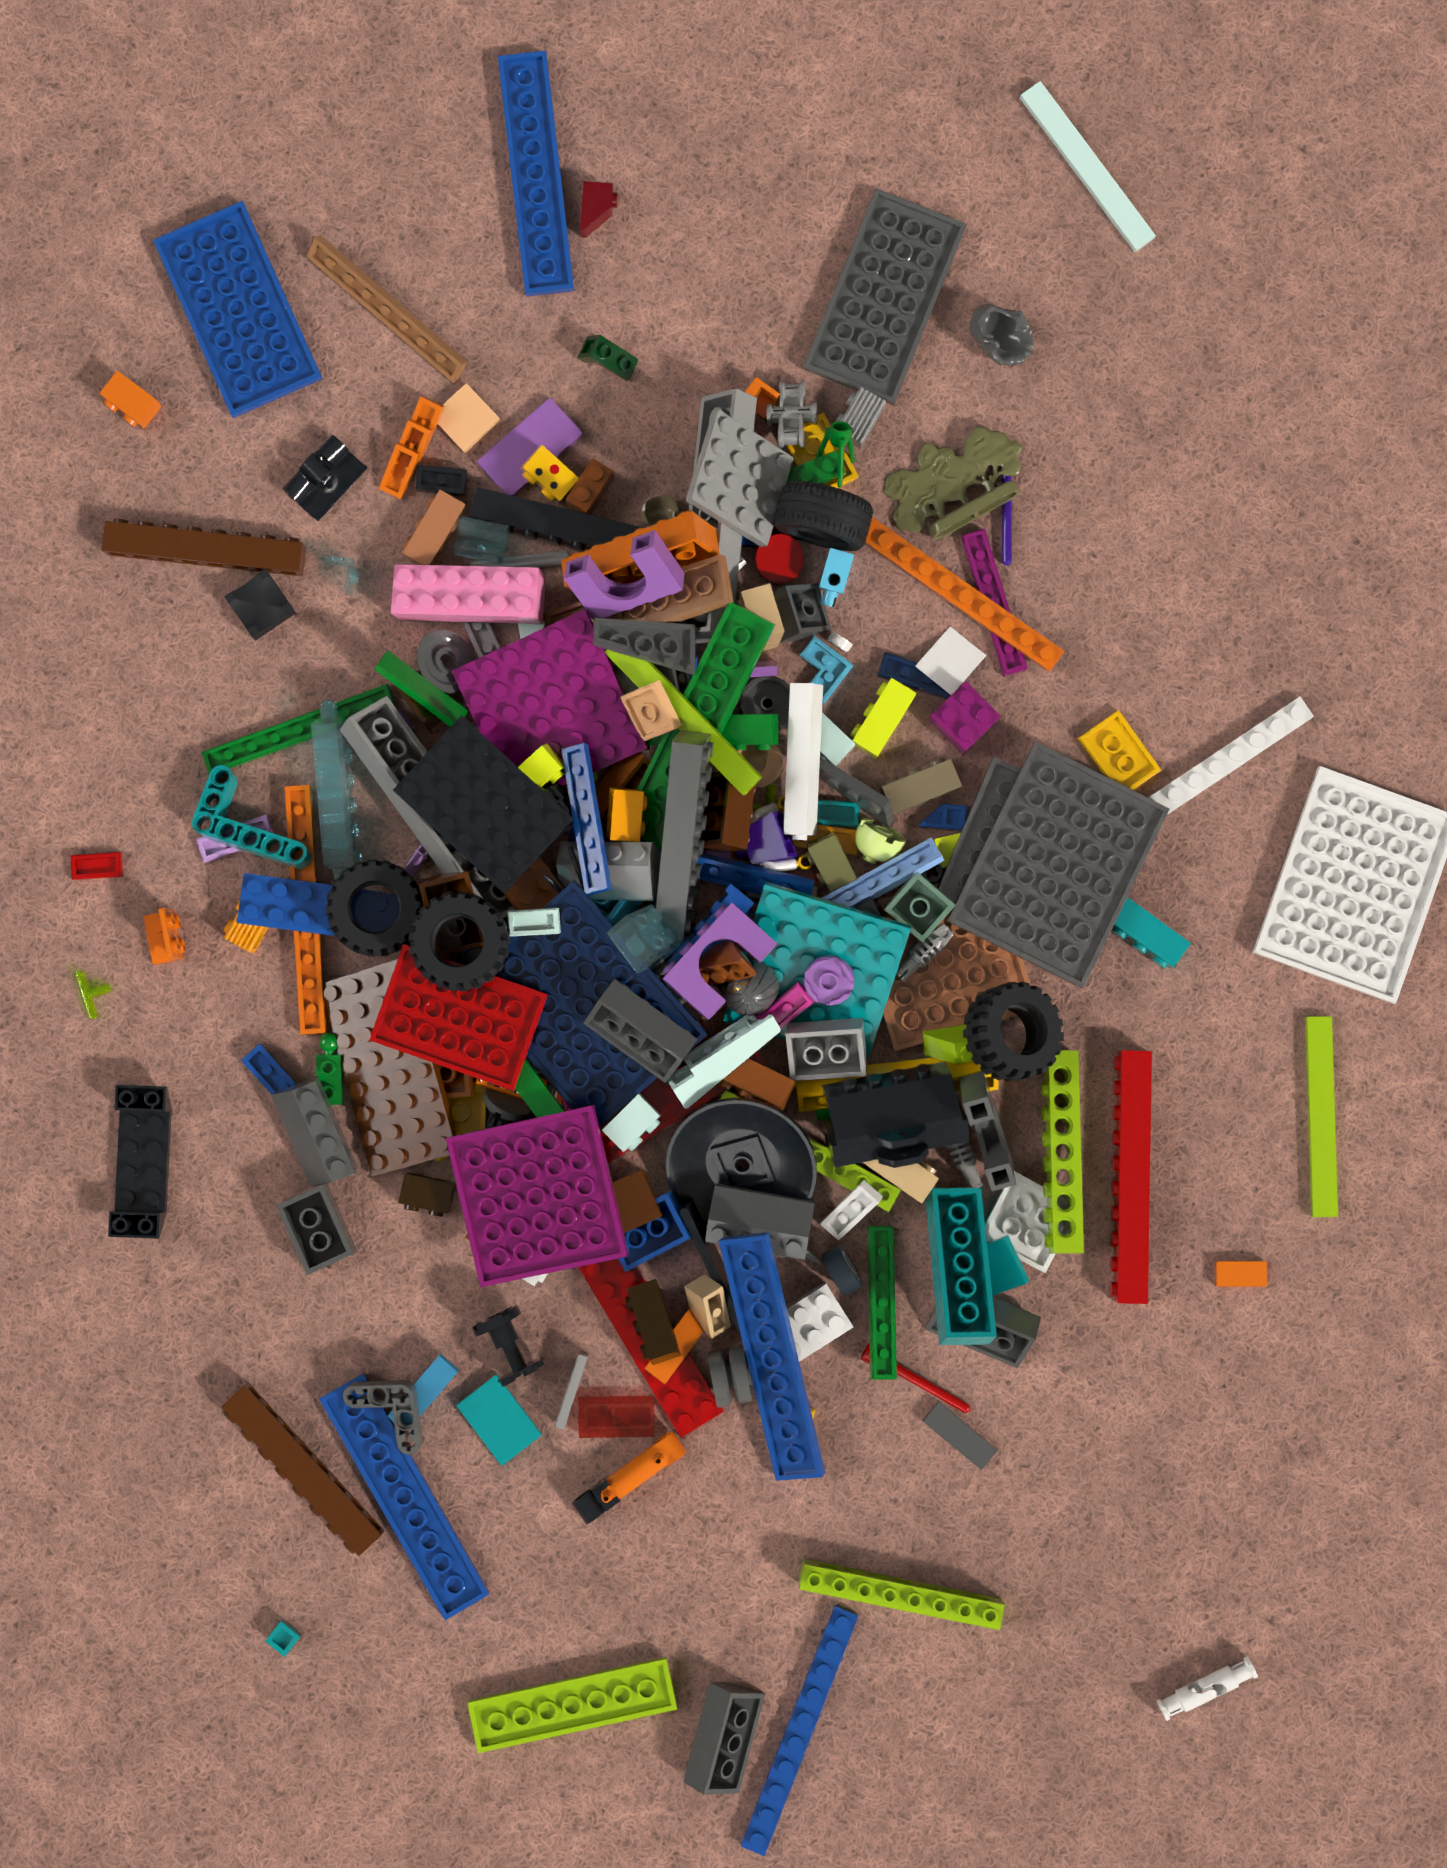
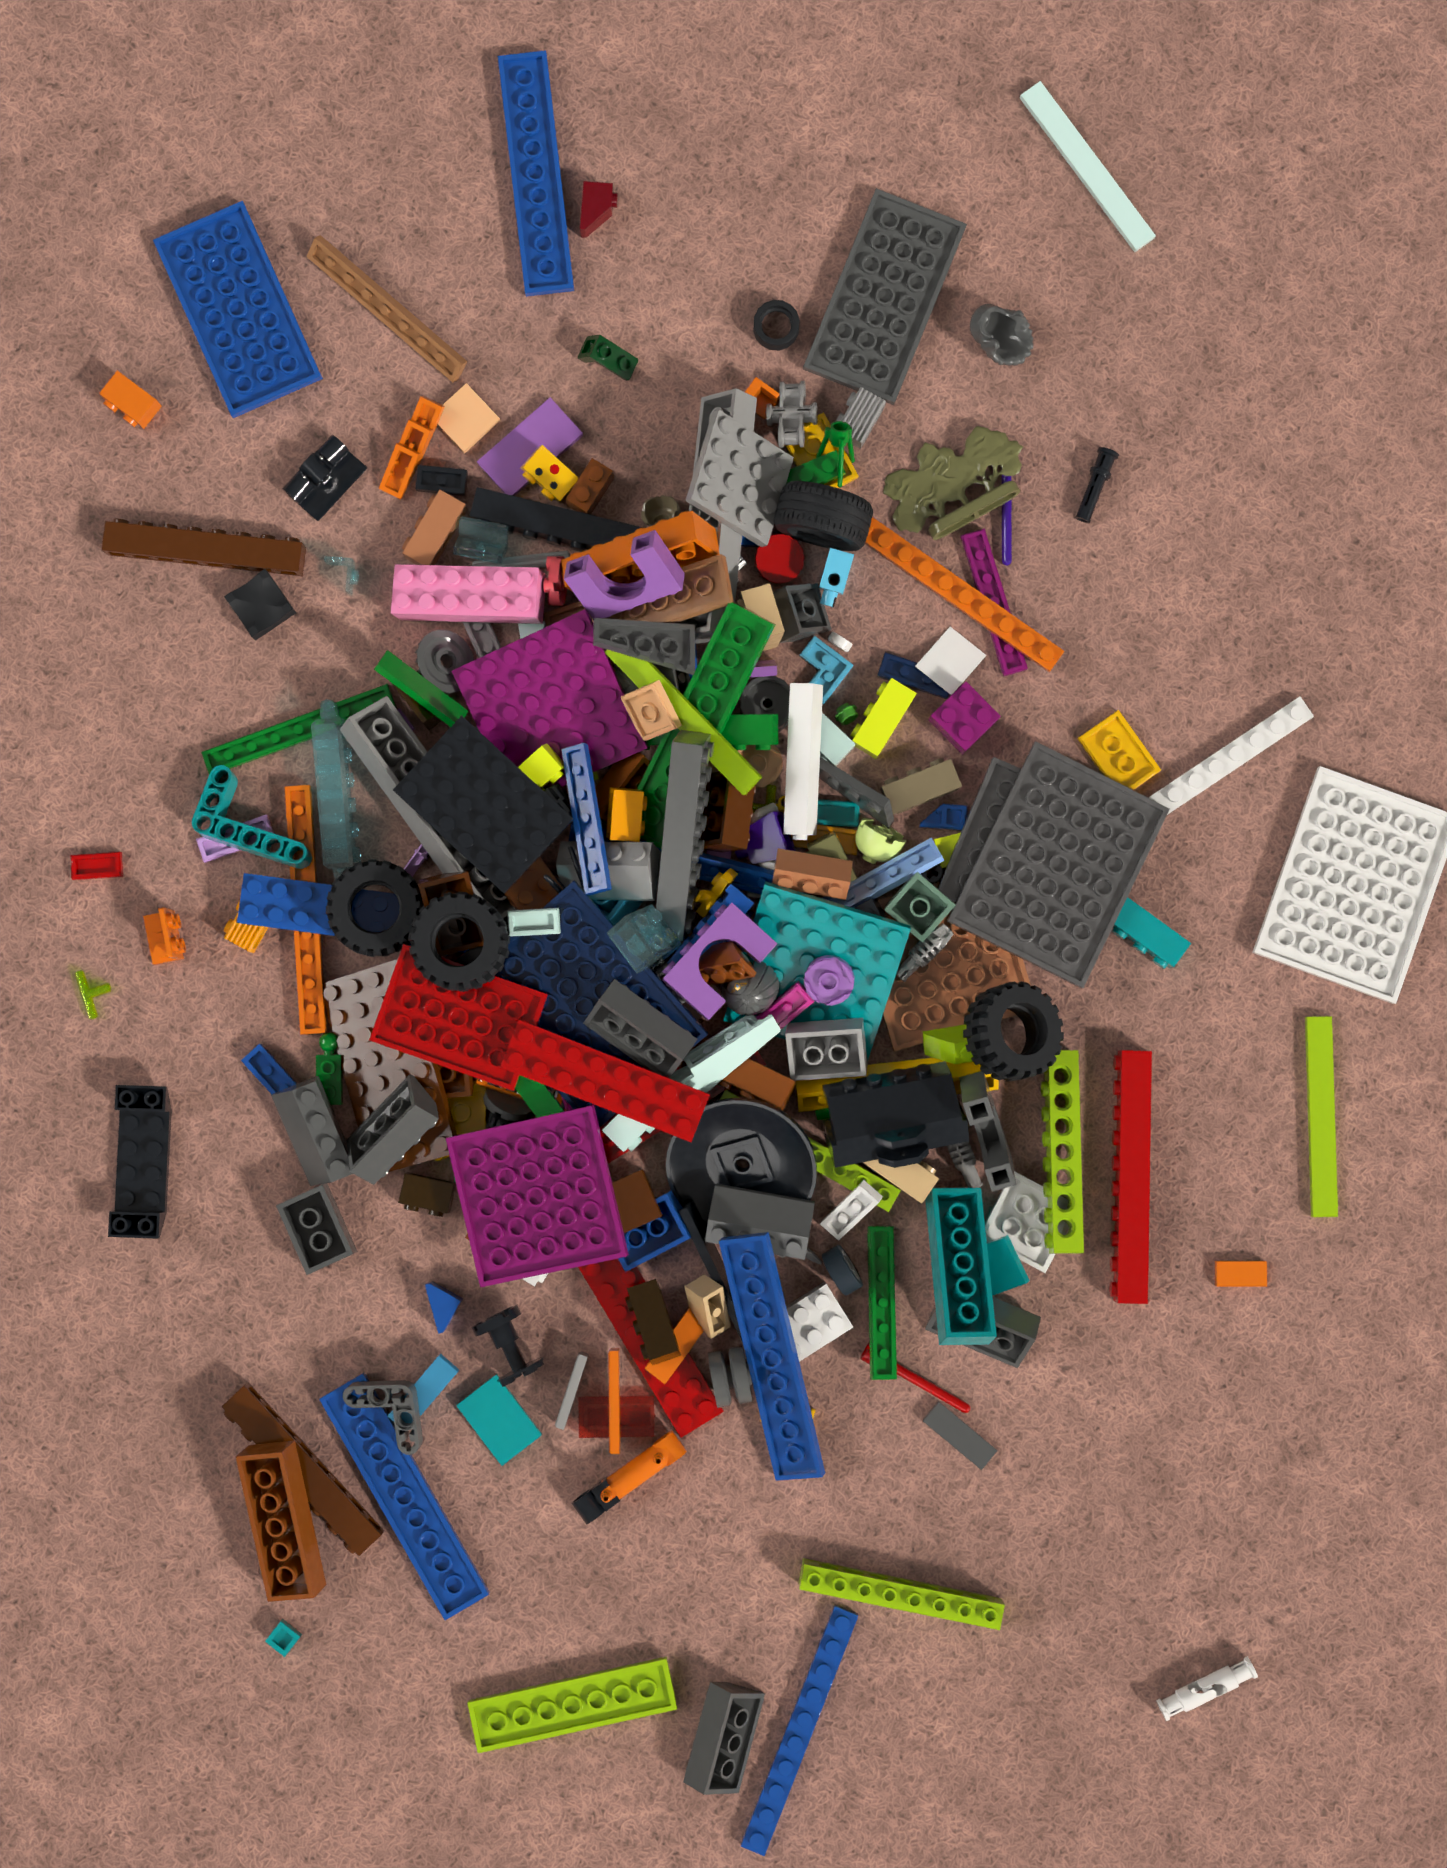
(281, 1521): none -> dark orange brick
(391, 1130): none -> dark grey slope
(443, 1304): none -> blue slope
(555, 582): none -> coral plate
(604, 1080): none -> red plate
(614, 1400): none -> orange tile
(708, 898): none -> yellow plate
(776, 306): none -> black tyre
(812, 873): none -> nougat brick
(846, 714): none -> bright green plate
(1099, 474): none -> black pin

